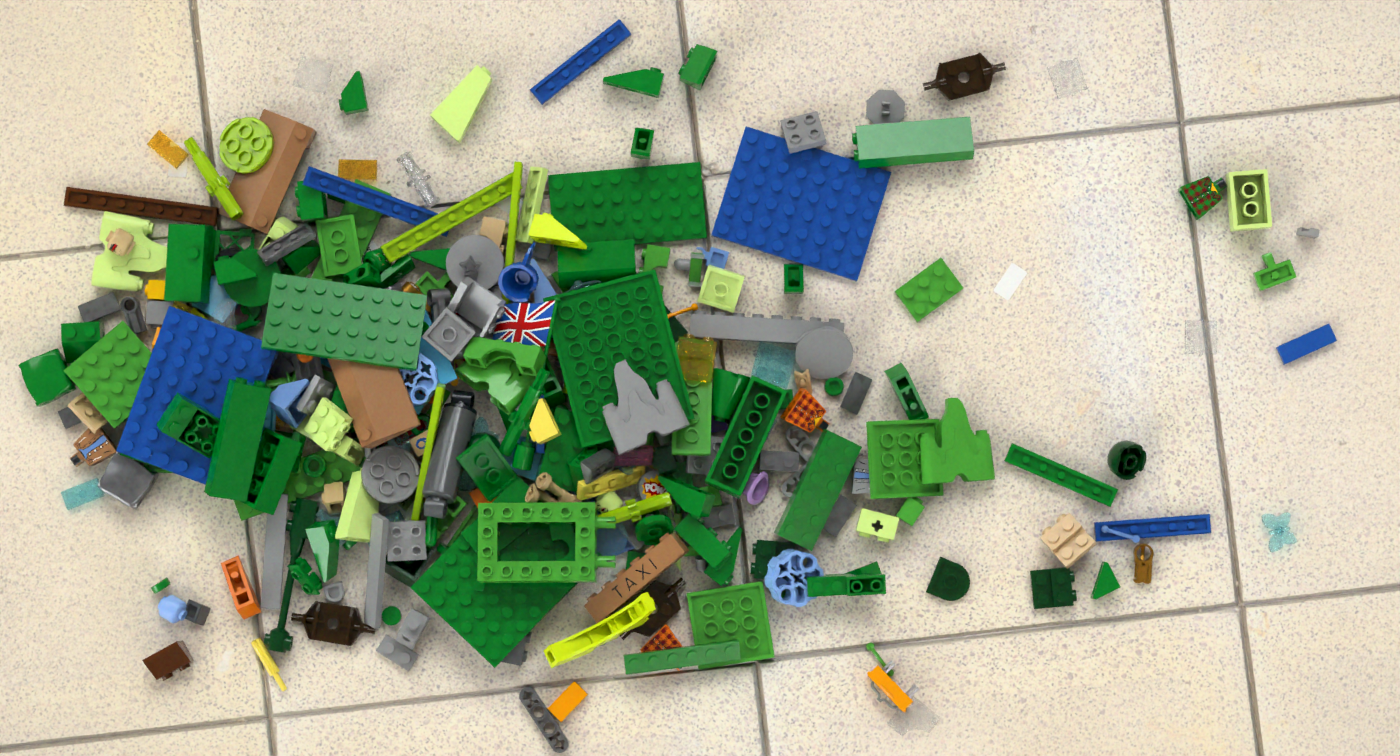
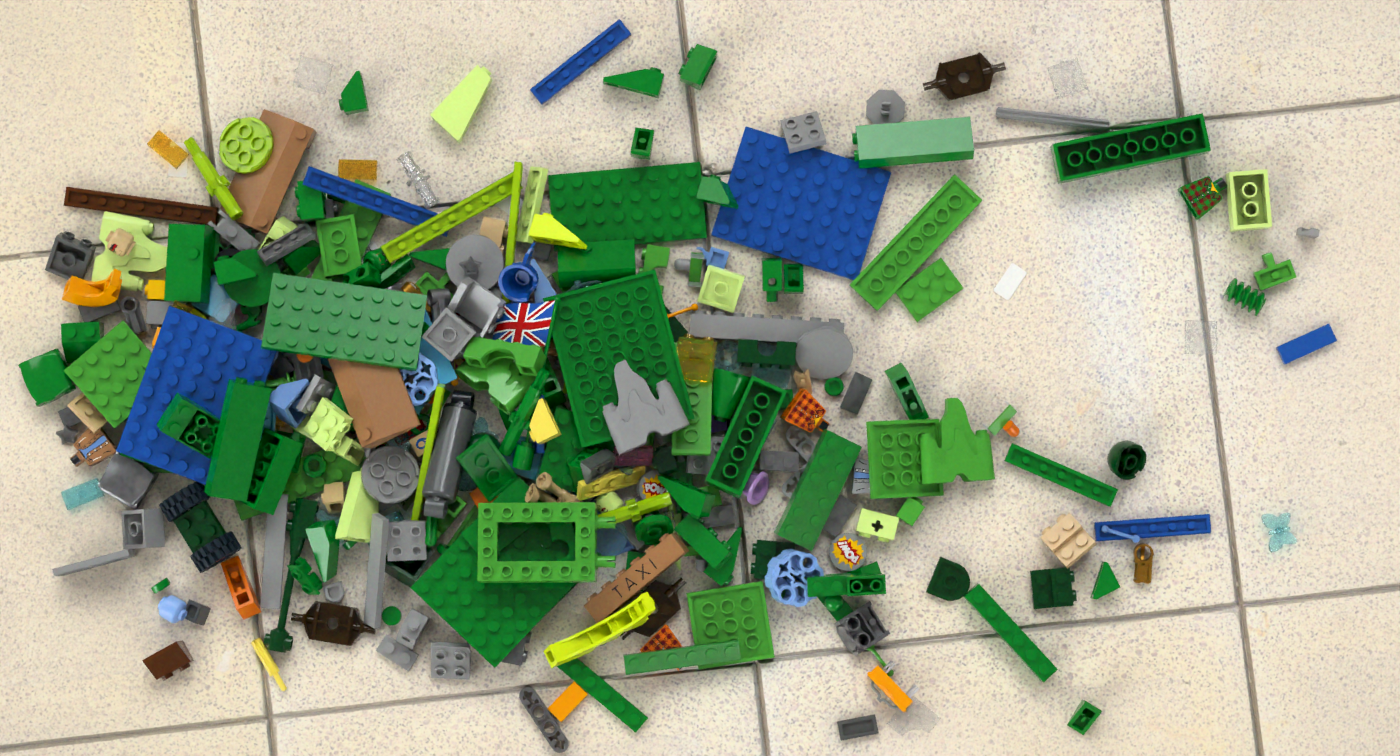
(67, 434): none -> flat silver piece
(70, 256): none -> dark grey plate
(93, 293): none -> light orange arch
(94, 562): none -> light grey tile
(143, 528): none -> light grey slope
(200, 526): none -> plate
(234, 233): none -> light grey hinge
(331, 209): none -> flat silver plate
(450, 660): none -> light grey plate
(604, 693): none -> green plate
(716, 192): none -> green slope
(729, 346): none -> clear light blue gear
(749, 354): none -> dark green arch
(771, 269): none -> green torso
(836, 606): none -> green tile
(847, 551): none -> tile
(857, 727): none -> dark grey tile
(861, 629): none -> flat silver slope
(915, 242): none -> bright green plate
(1003, 422): none -> bright green piece
(1010, 632): none -> green brick
(1051, 118): none -> light grey axle
(1084, 717): none -> green slope
(1130, 148): none -> green brick
(1245, 296): none -> green piece

